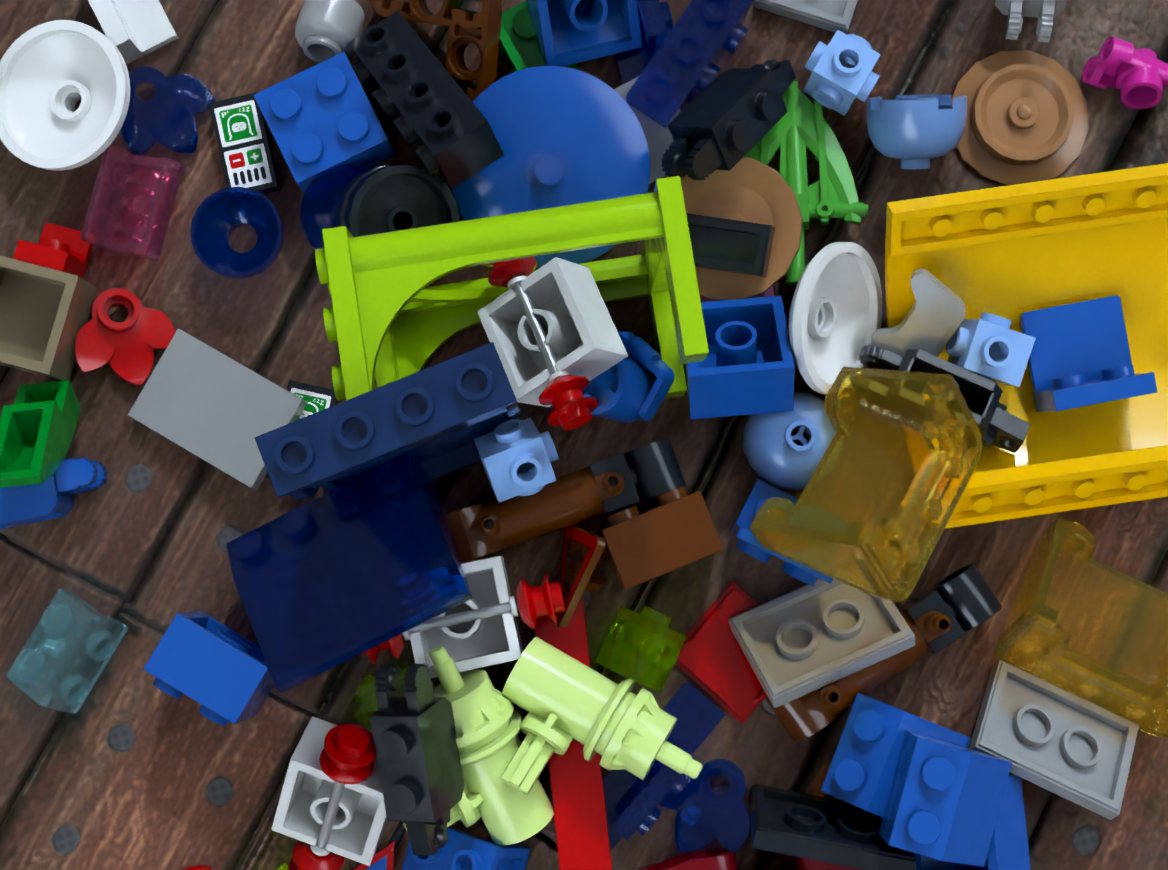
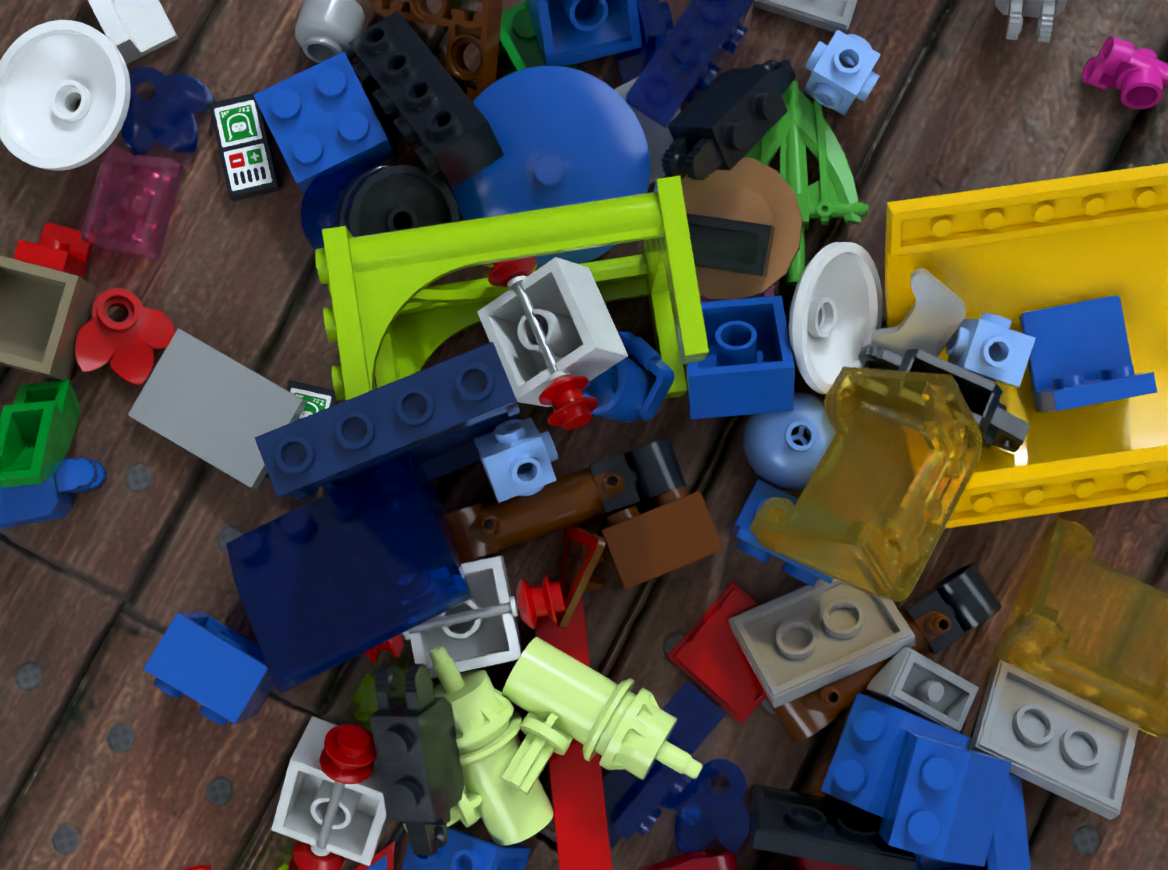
(66, 653): clear light blue bracket -> none
(224, 213): clear blue piece -> none
(641, 647): clear neon green brick -> none
(916, 127): medium blue cylinder -> none
(925, 689): none -> light grey slope
(1021, 118): medium nougat piece -> none

